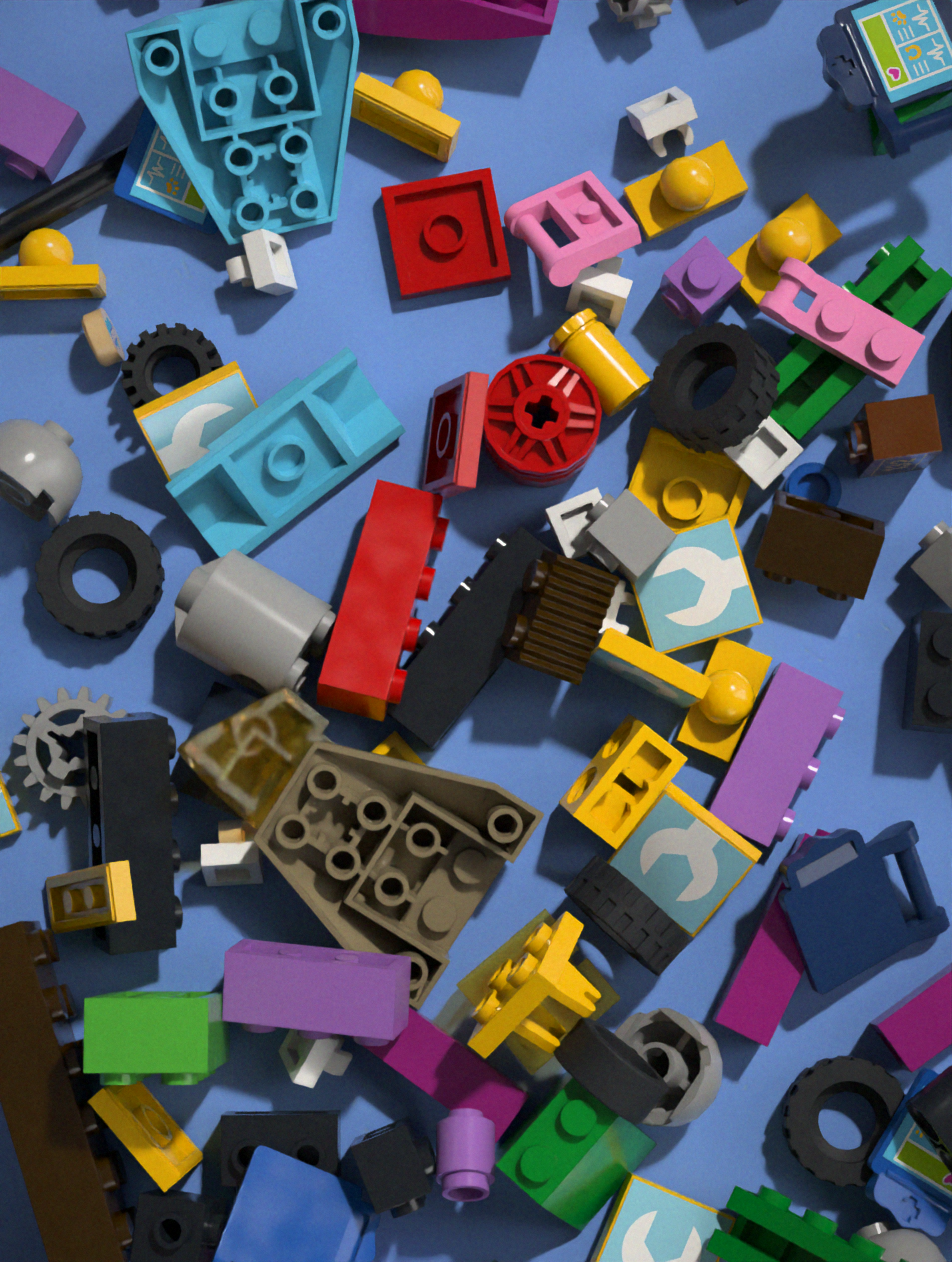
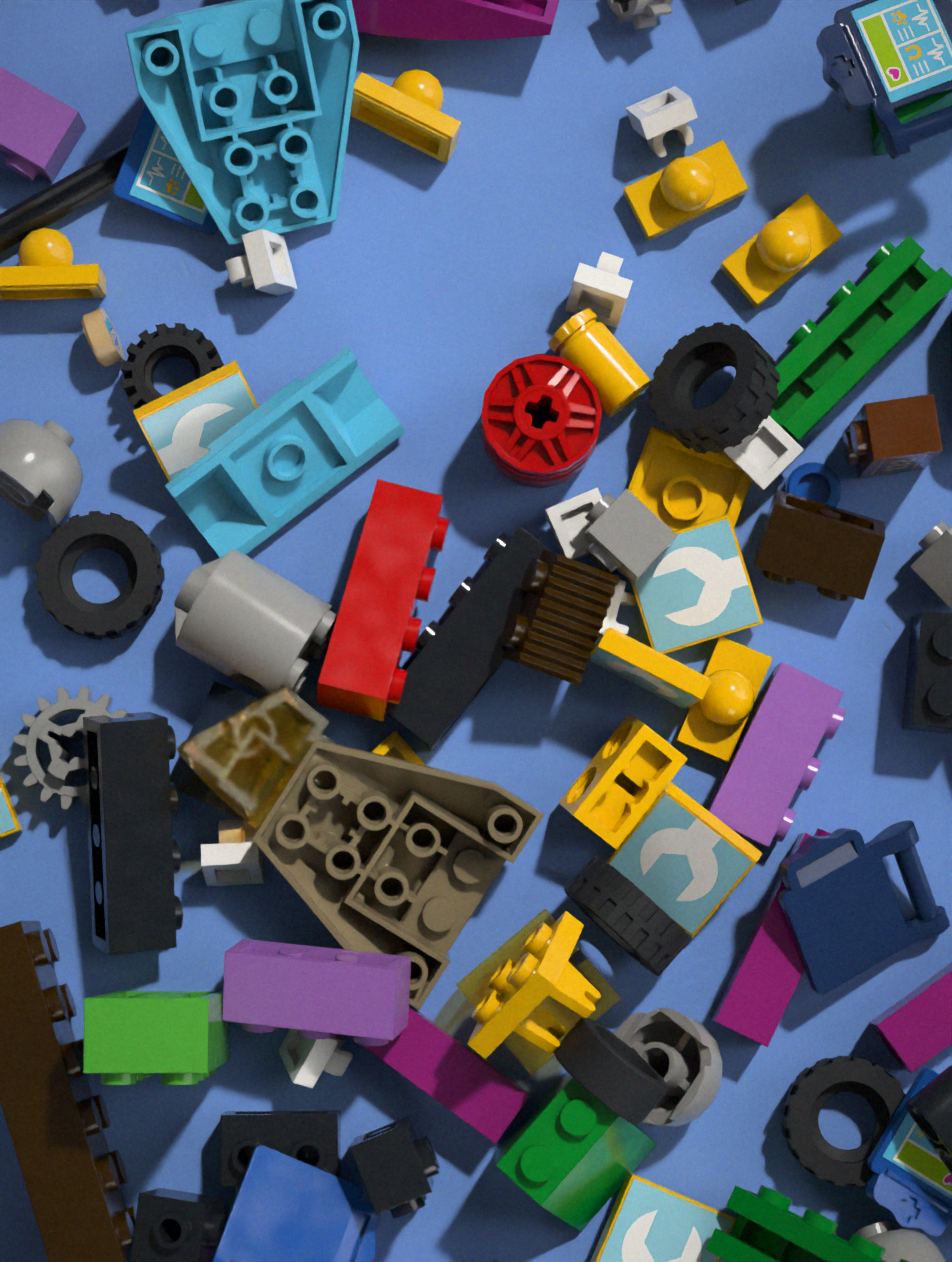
(90, 897): yellow tile -> none
(147, 1131): yellow tile -> none
(446, 233): red tile -> none
(455, 435): tile -> none
(465, 1155): medium lavender brick -> none
(586, 216): bright pink plate -> none
(699, 283): medium lavender brick -> none
(842, 323): bright pink plate -> none

